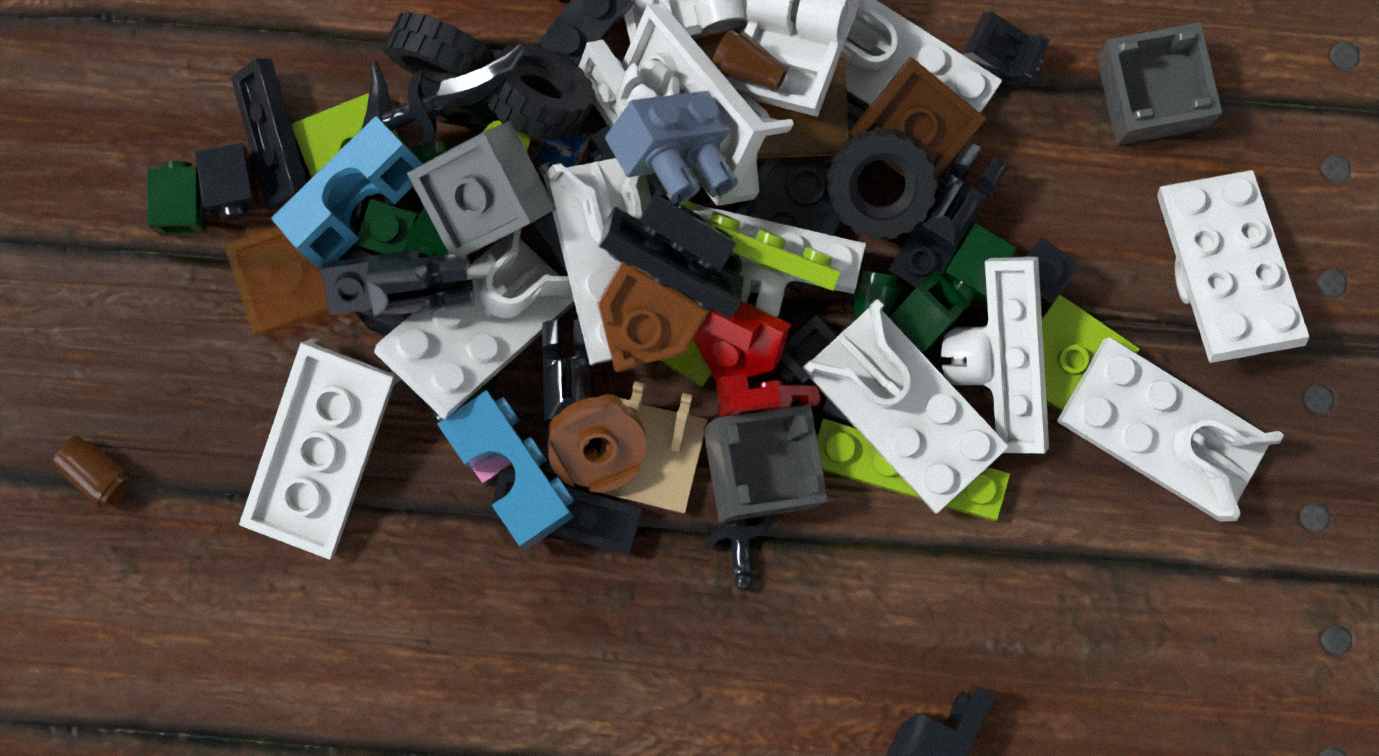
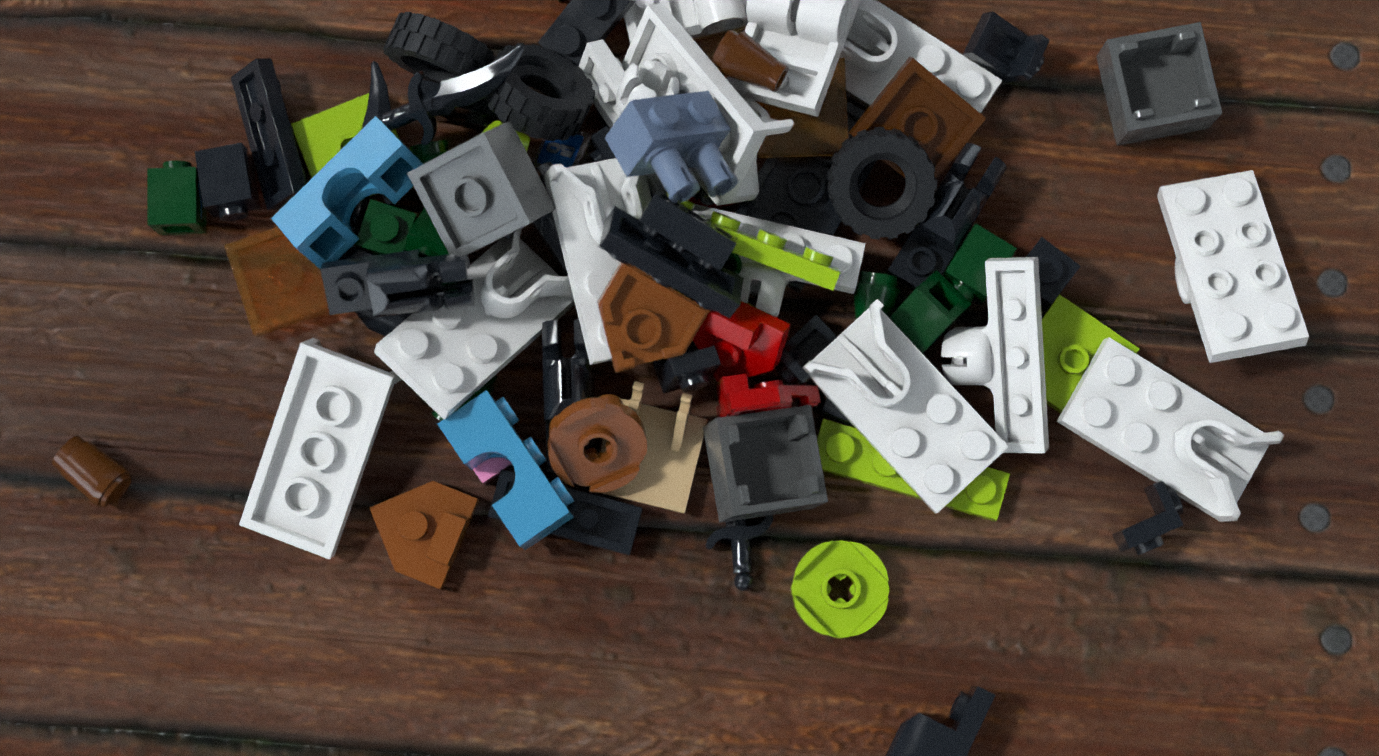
(425, 530): none -> dark orange plate
(687, 370): none -> black bracket
(838, 617): none -> lime plate
(1147, 533): none -> black bracket

